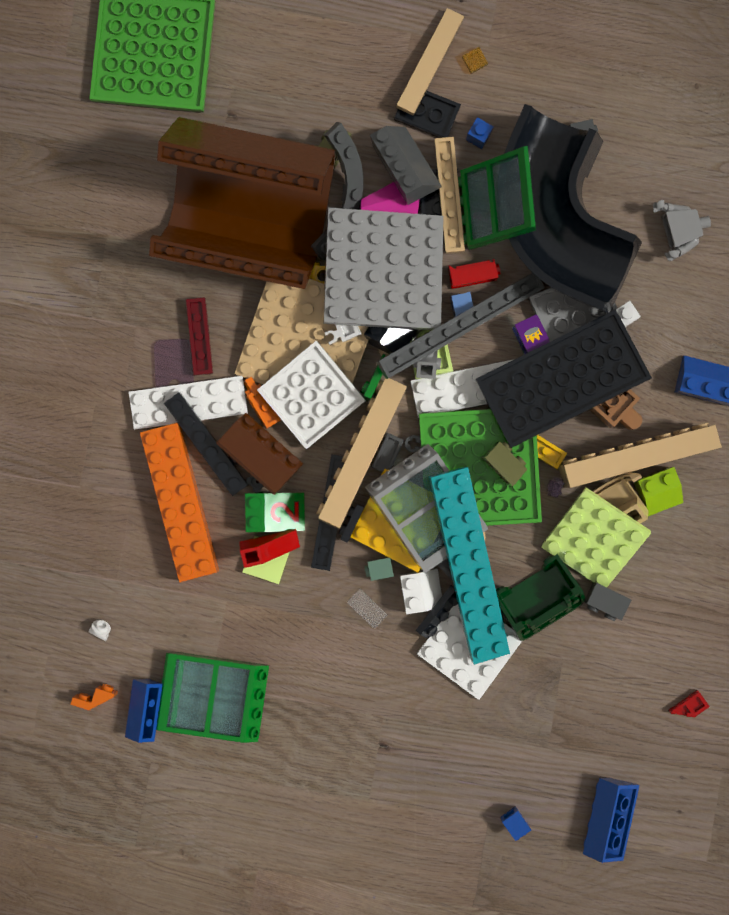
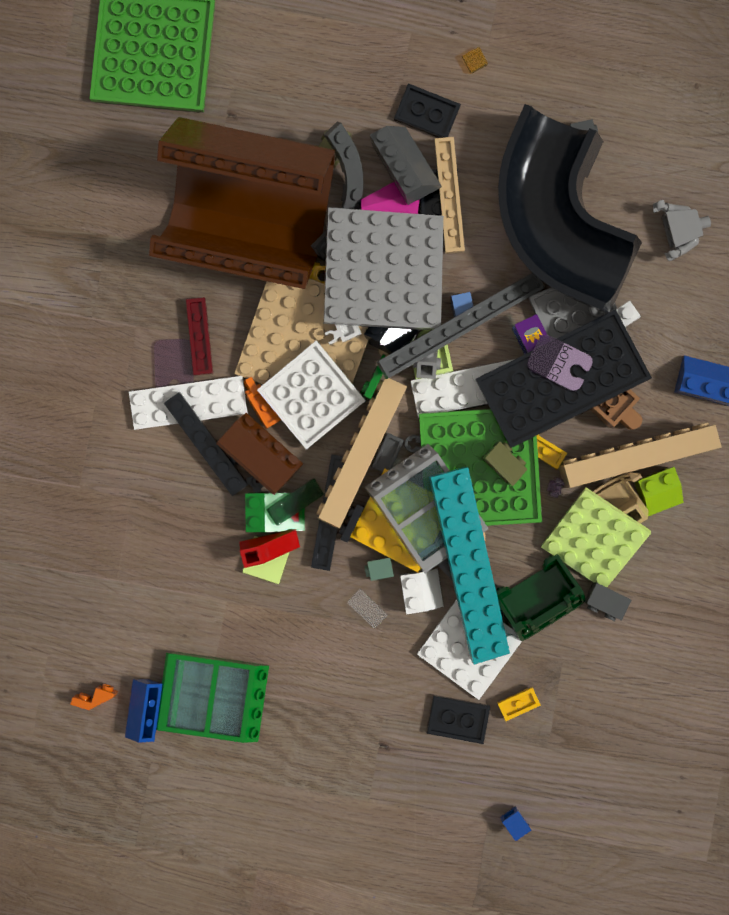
(100, 629): white plate -> none
(179, 502): orange brick -> none
(295, 502): none -> clear green tile
(430, 62): tan tile -> none
(439, 613): black plate -> none
(458, 719): none -> black tile
(473, 274): red window -> none
(479, 133): blue brick -> none
(497, 199): window -> none
(518, 703): none -> yellow plate
(555, 358): none -> clear purple piece
(610, 820): blue slope -> none
(691, 705): red tile -> none

